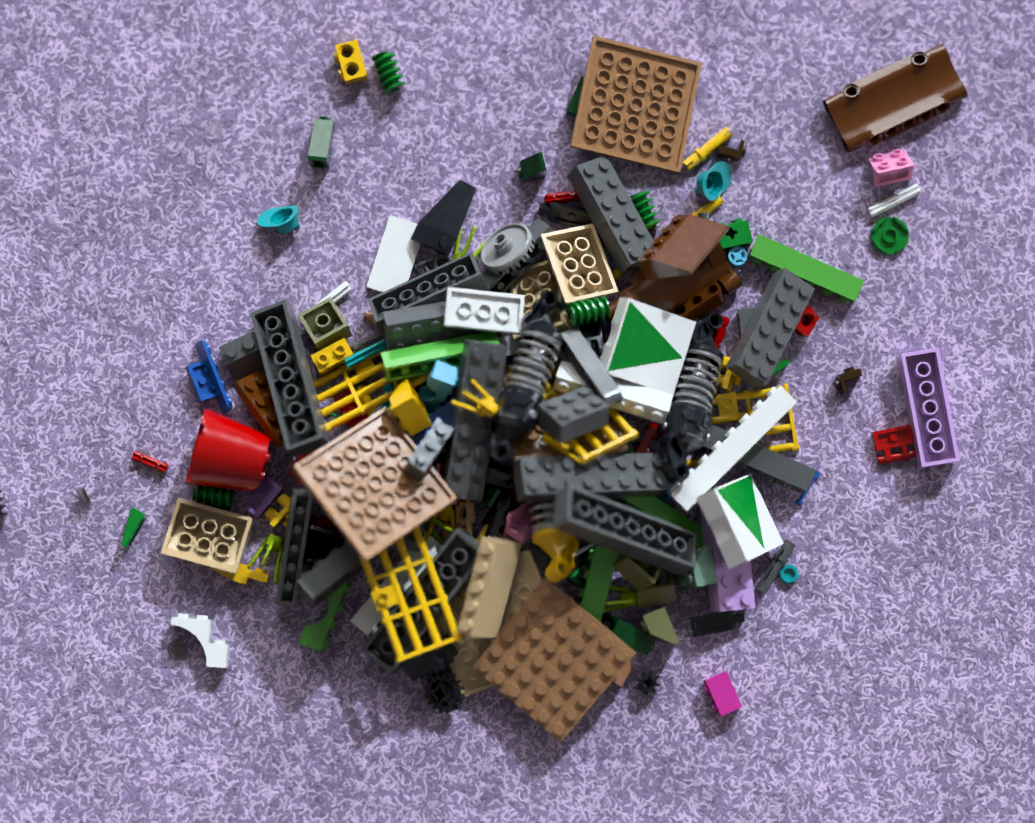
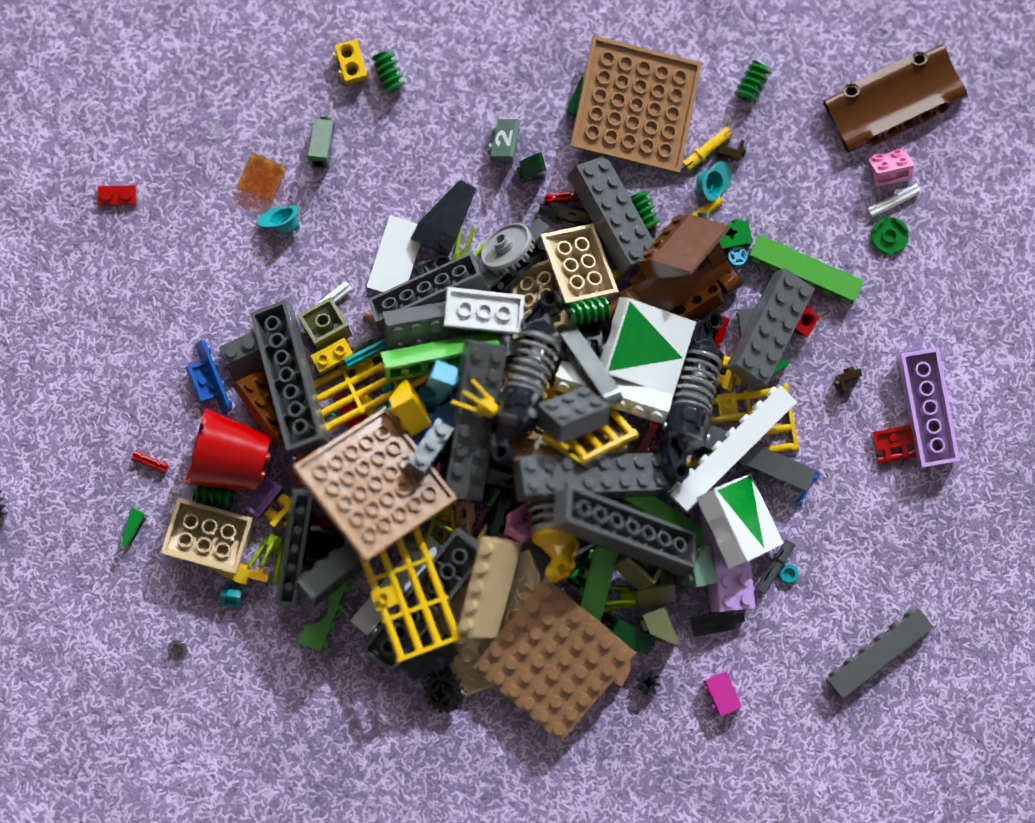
(84, 497): clear smoke tile -> none
(117, 195): none -> red plate
(216, 653): white arch -> none
(231, 597): none -> teal tile
(262, 177): none -> clear orange plate
(505, 140): none -> sand green slope
(752, 81): none -> green piece
(879, 653): none -> dark grey brick

